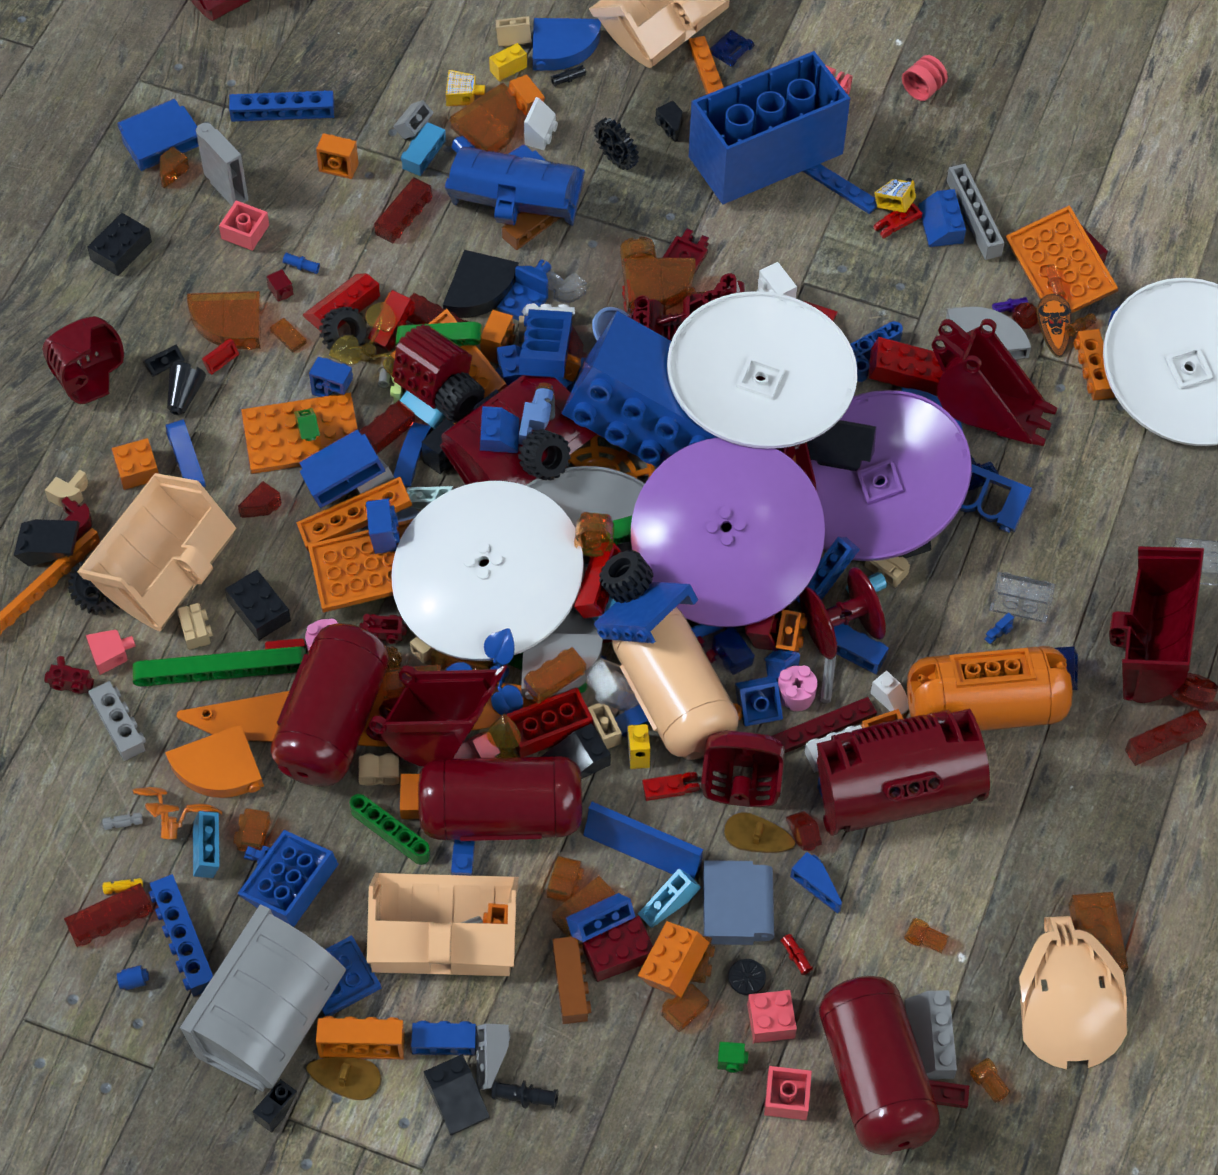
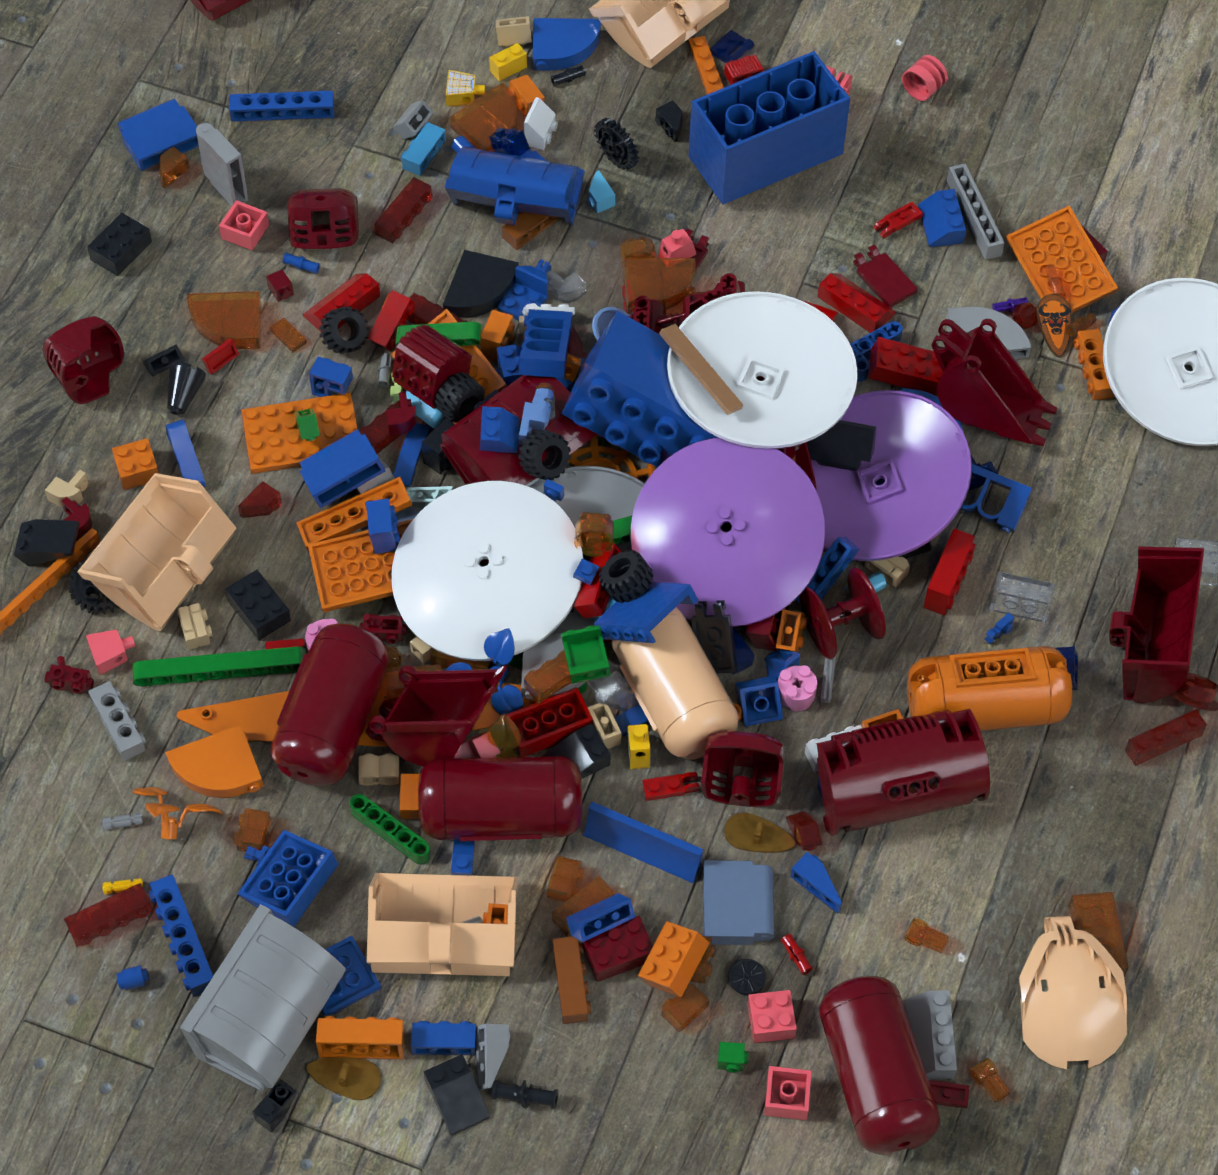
(205, 844): dark azure brick -> none
(337, 156): orange brick -> none
(340, 204): none -> dark red piece
(347, 348): clear yellow plant -> none
(403, 418): none -> dark red brick
(509, 141): none -> clear blue brick
(553, 490): none -> blue plate
(585, 654): none -> green panel
(586, 571): none -> blue plate
(600, 194): none -> medium azure slope
(669, 898): medium azure slope -> none
(677, 246): none -> coral torso
(701, 369): none -> medium nougat tile
(716, 636): none -> black tile
(742, 69): none -> red brick
(776, 280): white brick -> none
(826, 724): dark red plate -> none
(842, 187): blue plate -> none
(854, 302): none -> red slope
(860, 648): blue brick -> none
(884, 277): none -> dark red tile
(890, 693): white slope -> none
(896, 195): yellow torso -> none
(950, 572): none -> red brick

